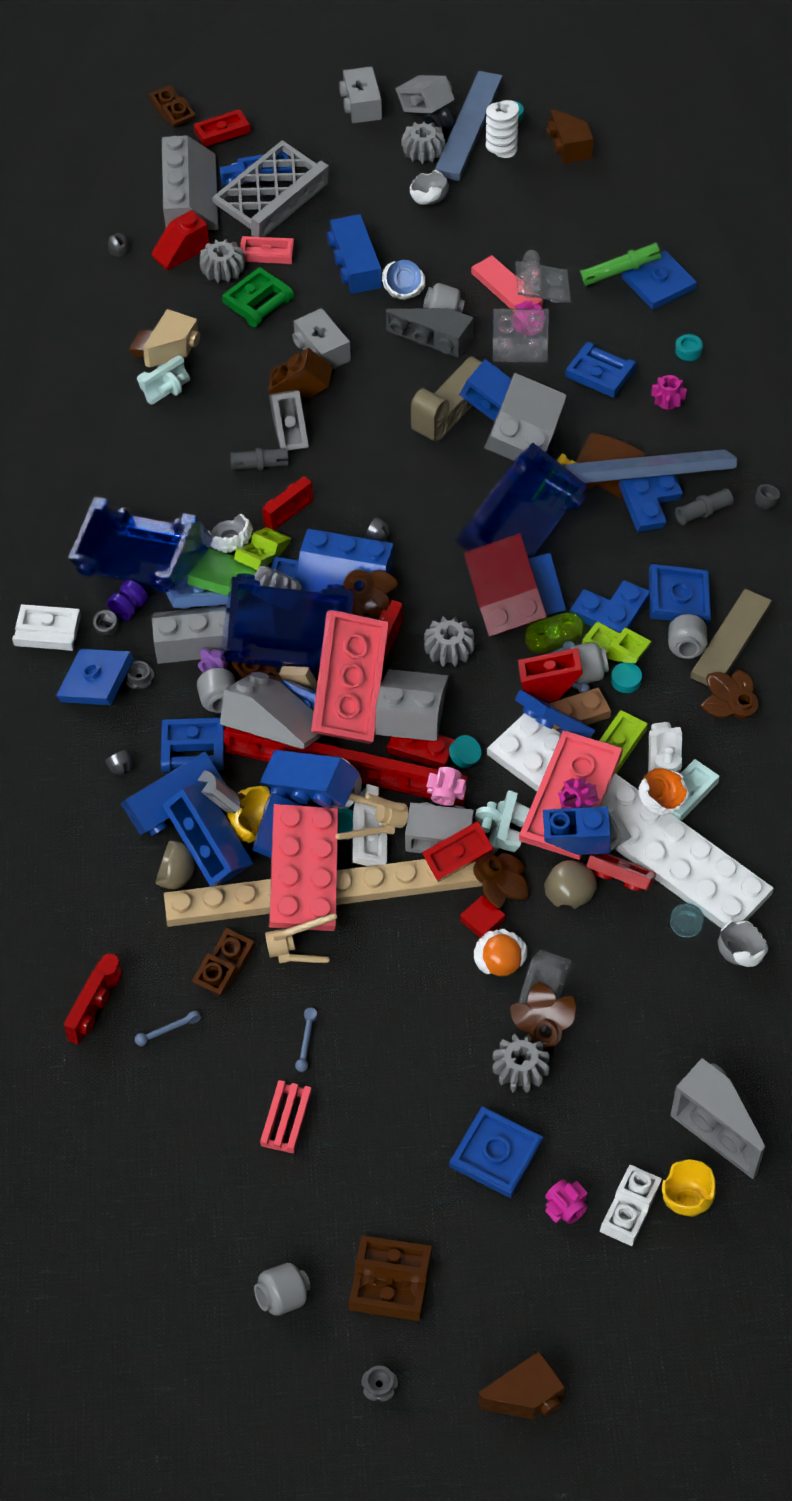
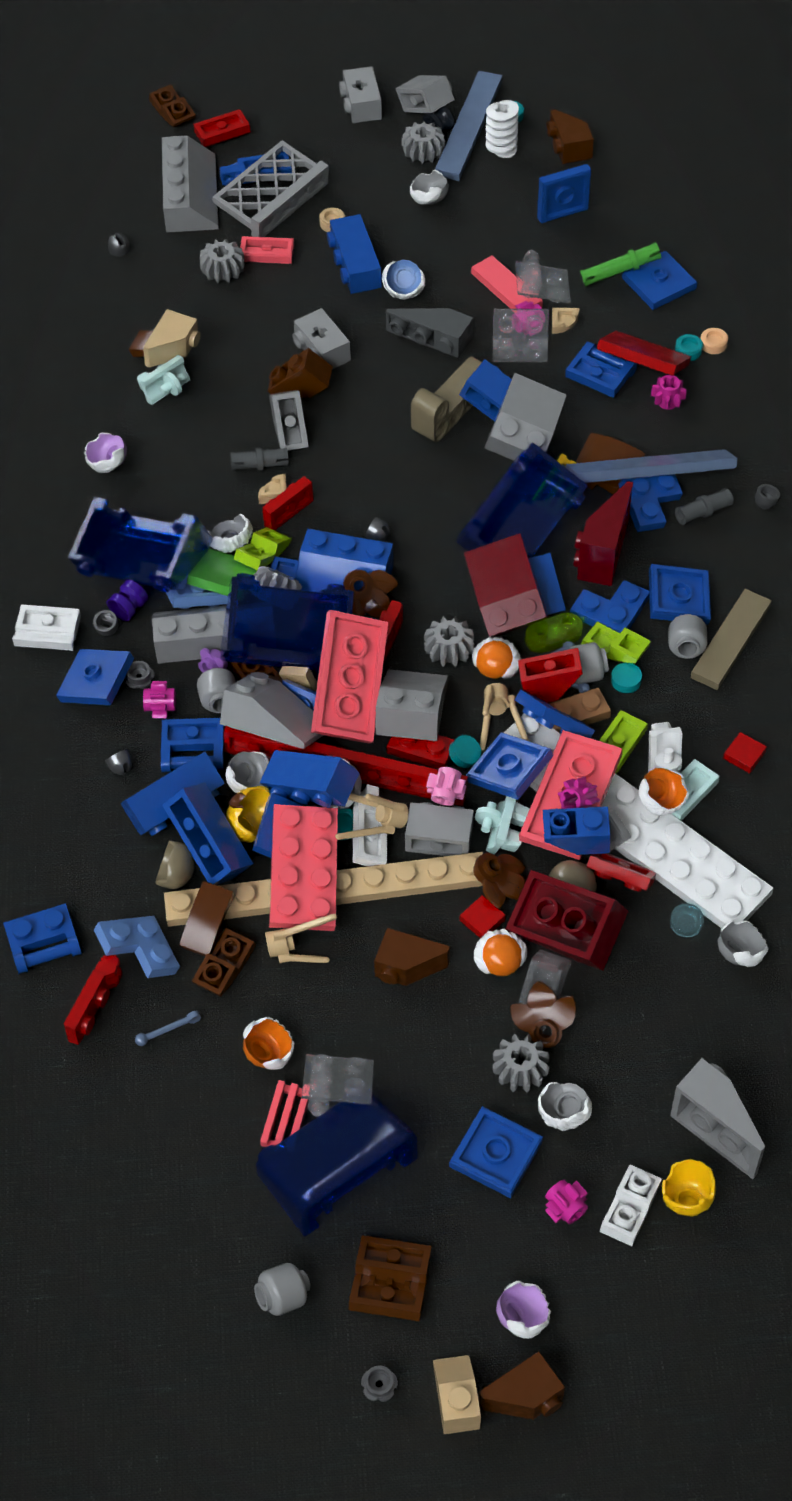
(38, 931): none -> blue plate
(105, 452): none -> lavender hair
(143, 938): none -> medium blue plate
(159, 699): none -> dark pink gear
(181, 240): red slope -> none
(206, 919): none -> reddish brown slope
(219, 792): light grey slope -> none
(246, 770): none -> light grey hair
(253, 290): green plate -> none
(267, 1044): none -> orange hair
(272, 489): none -> tan tile
(310, 1016): sand blue hinge -> none
(327, 215): none -> tan tile
(334, 1157): none -> clear blue windscreen
(336, 1080): none -> clear hinge
(409, 958): none -> reddish brown slope
(443, 297): light grey head -> none
(457, 1394): none -> tan slope
(458, 851): red plate -> none
(495, 703): none -> tan plant
(496, 658): none -> orange hair
(509, 765): none -> blue plate
(523, 1309): none -> lavender hair
(563, 193): none -> blue plate
(564, 319): none -> tan tile
(564, 1105): none -> light grey hair
(567, 919): none -> dark red slope
(603, 538): none -> dark red slope
(643, 352): none -> red tile
(714, 340): none -> light nougat tile
(727, 693): reddish brown plate -> none
(745, 752): none -> red tile

